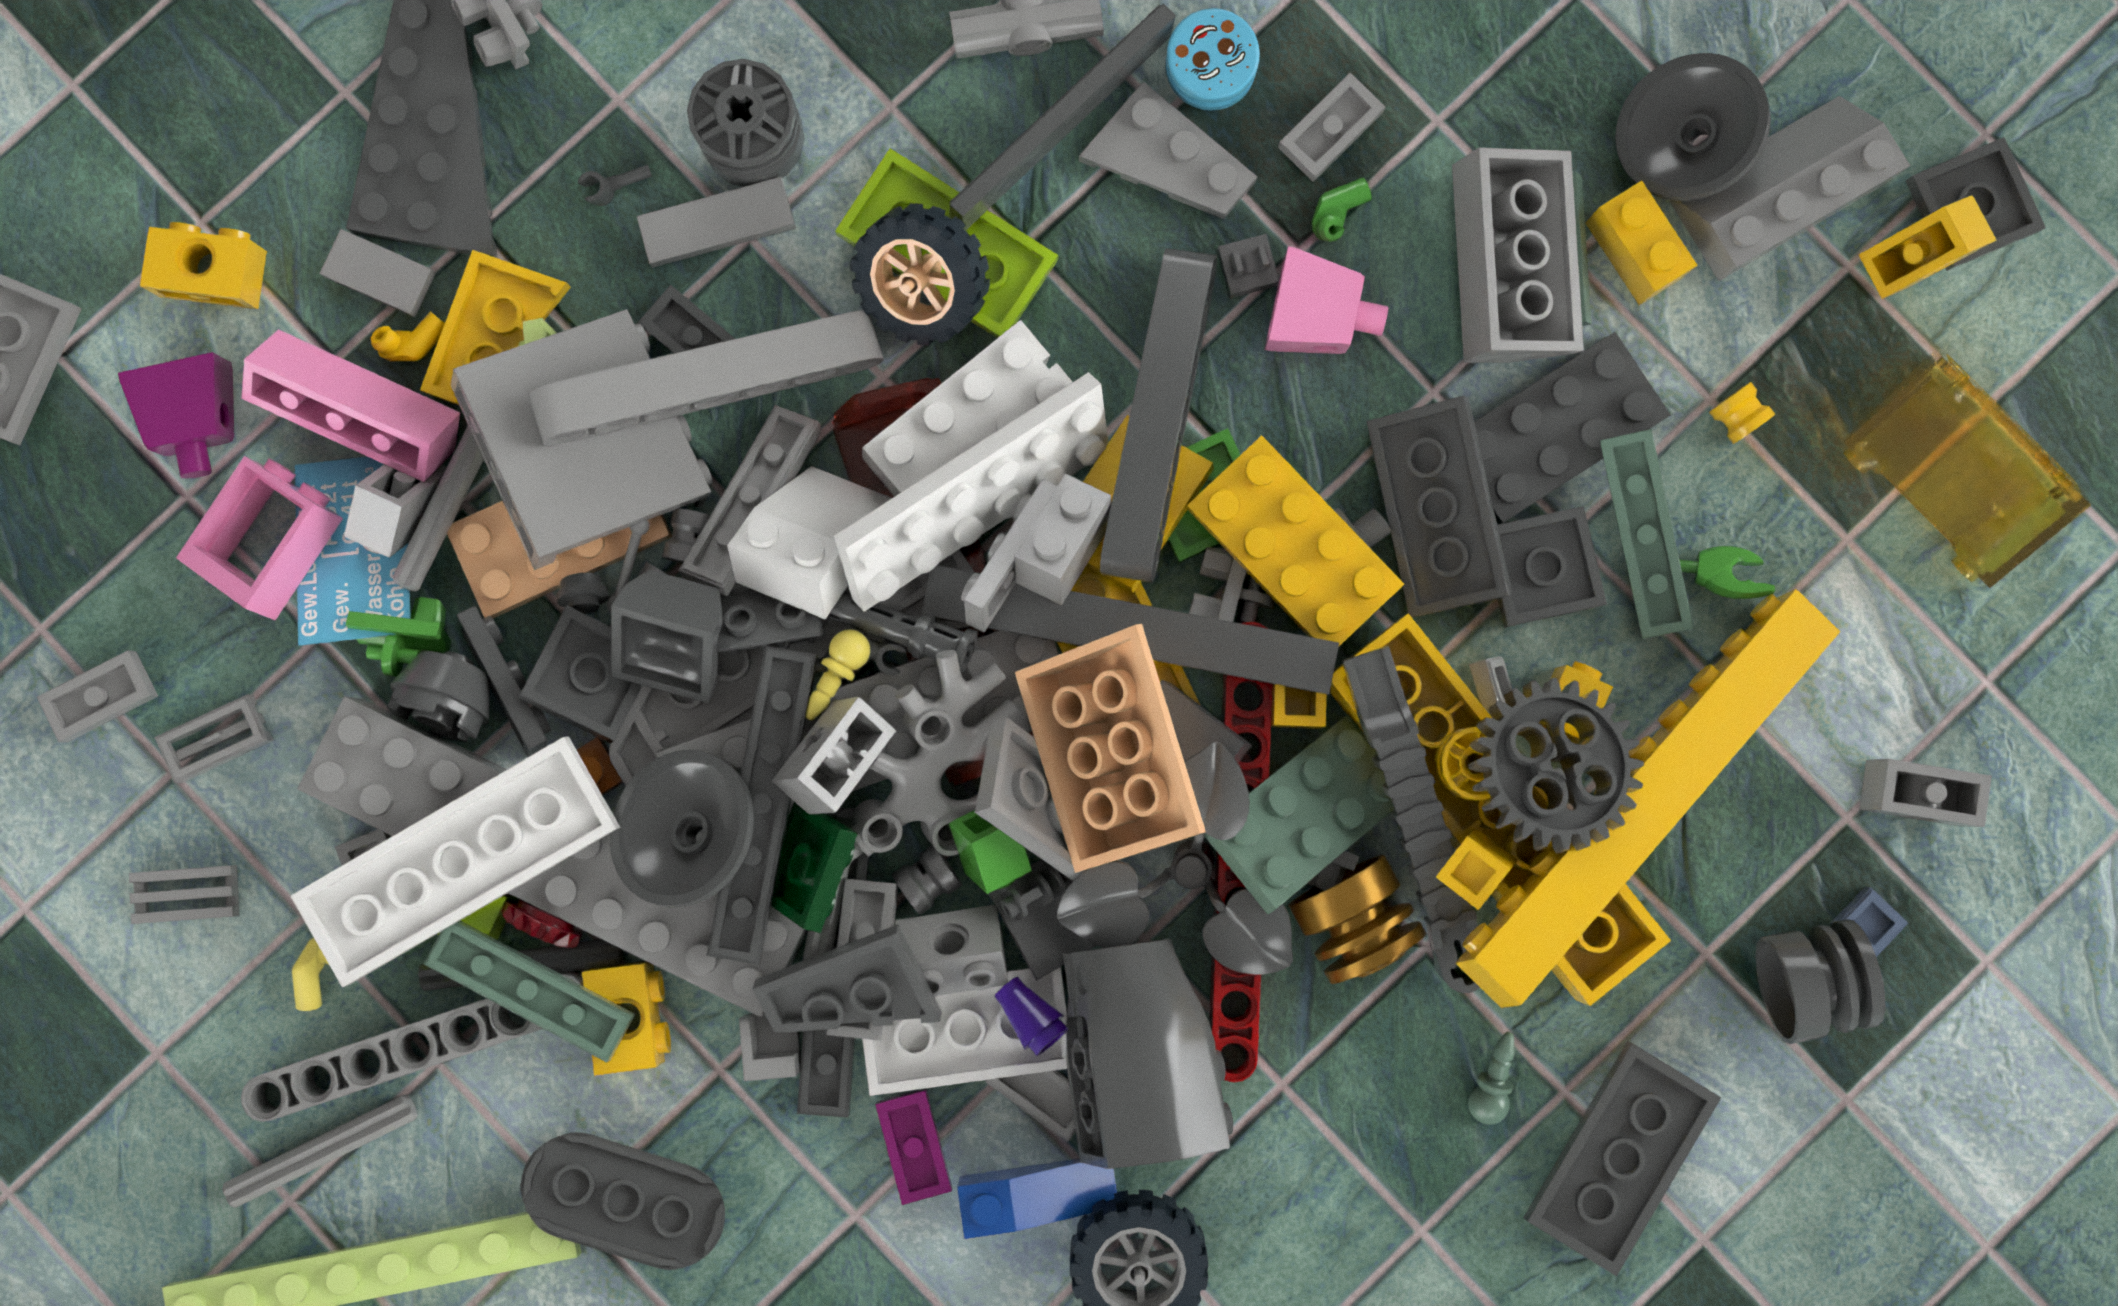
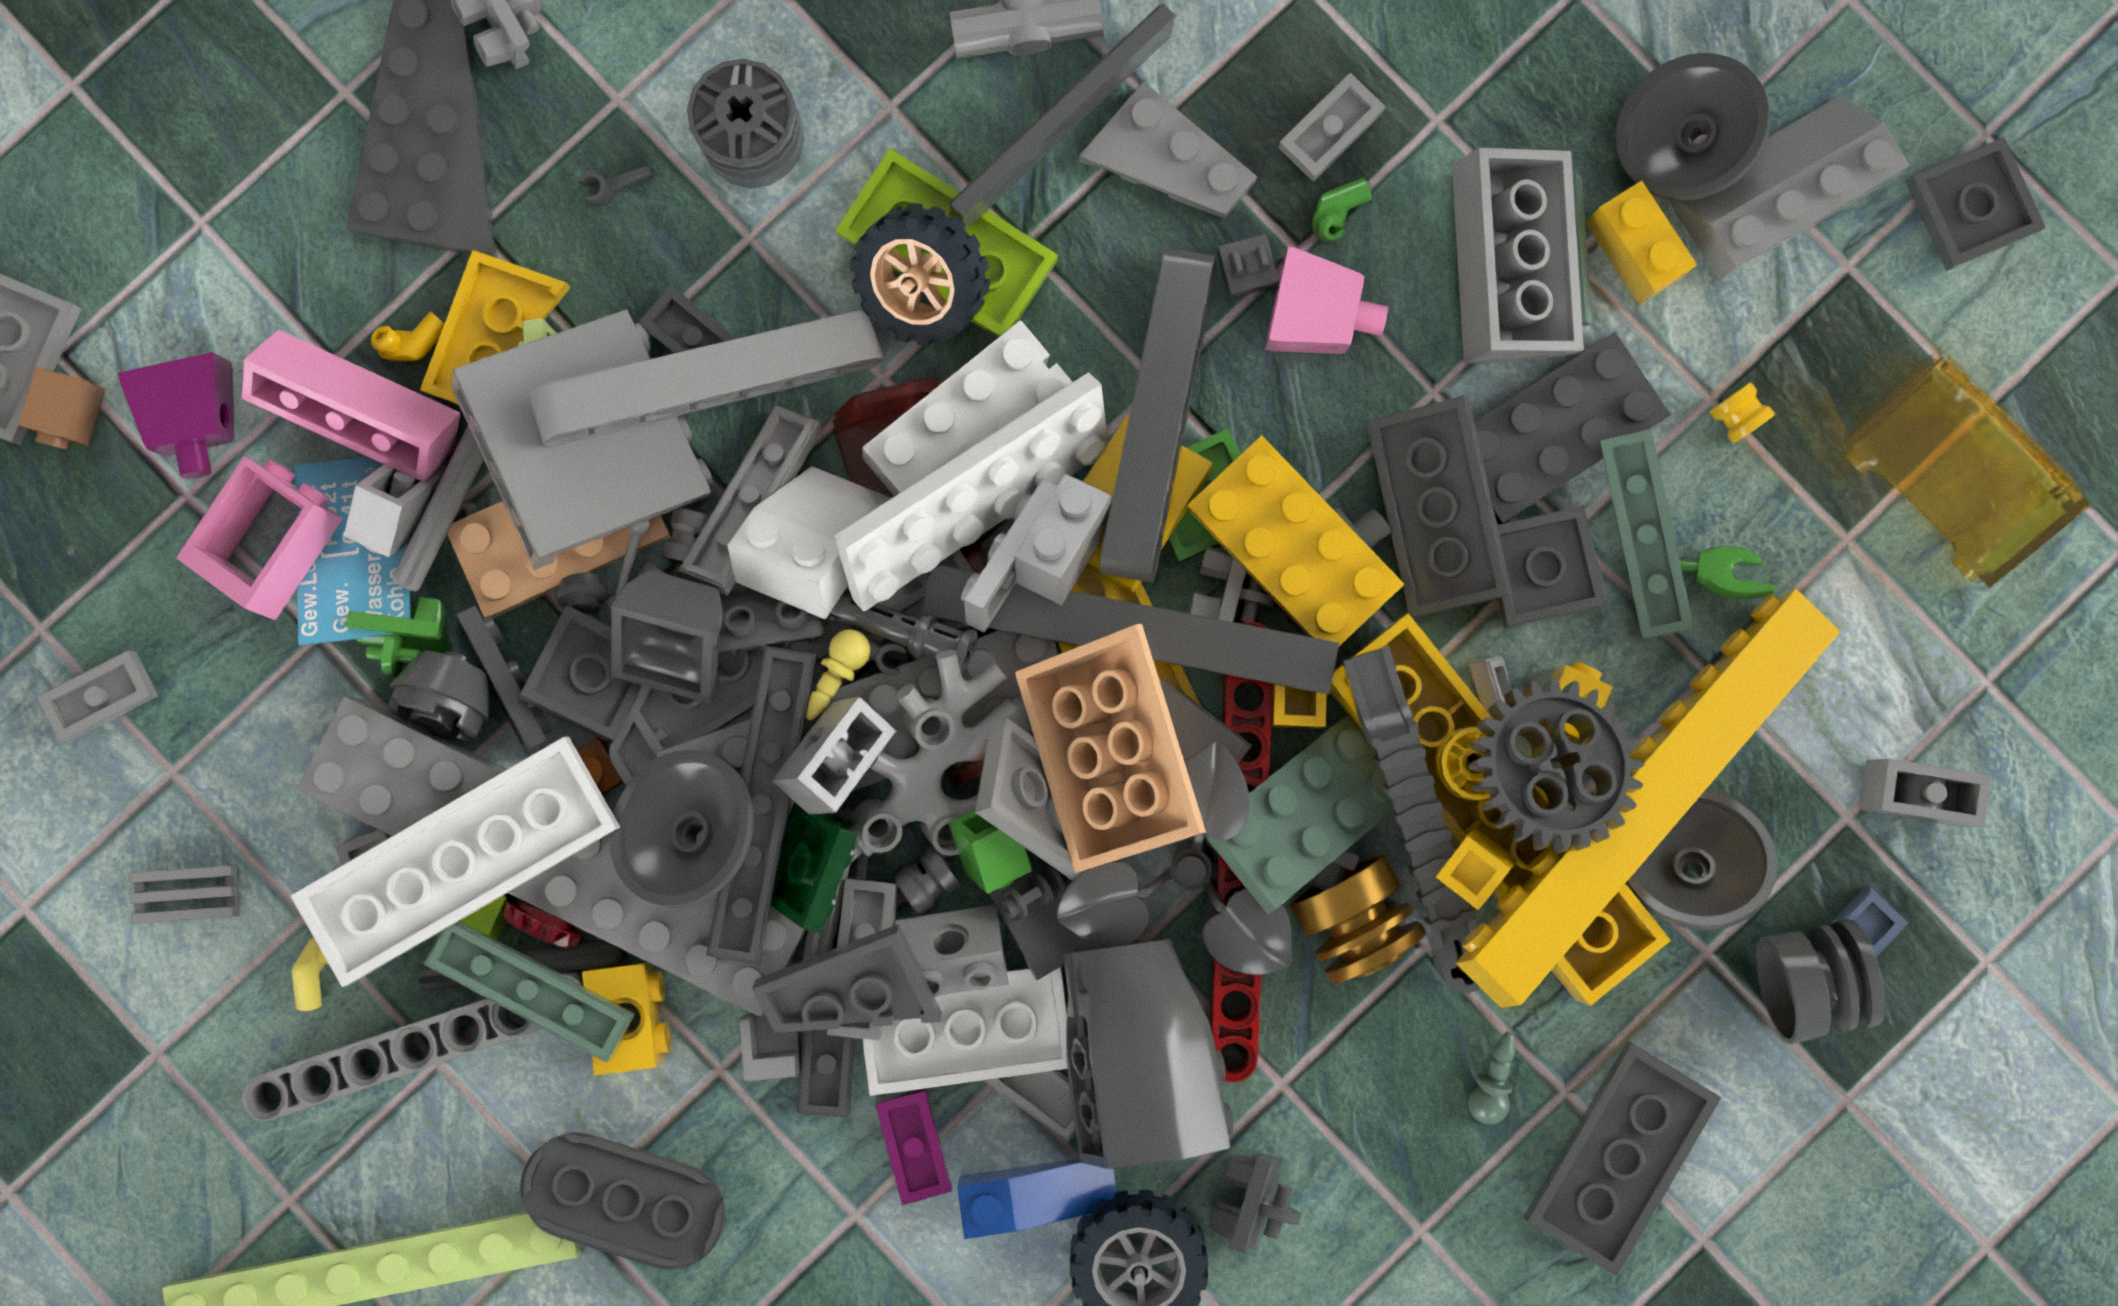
(61, 408): none -> medium nougat brick
(173, 262): yellow brick -> none
(253, 722): light grey tile -> none
(319, 1151): light grey axle -> none
(377, 273): light grey tile -> none
(716, 222): light grey tile -> none
(1032, 1018): dark purple cone -> none
(1212, 59): medium azure head -> none
(1245, 1223): none -> dark grey hips
(1728, 854): none -> dark grey dish
(1927, 246): yellow brick -> none

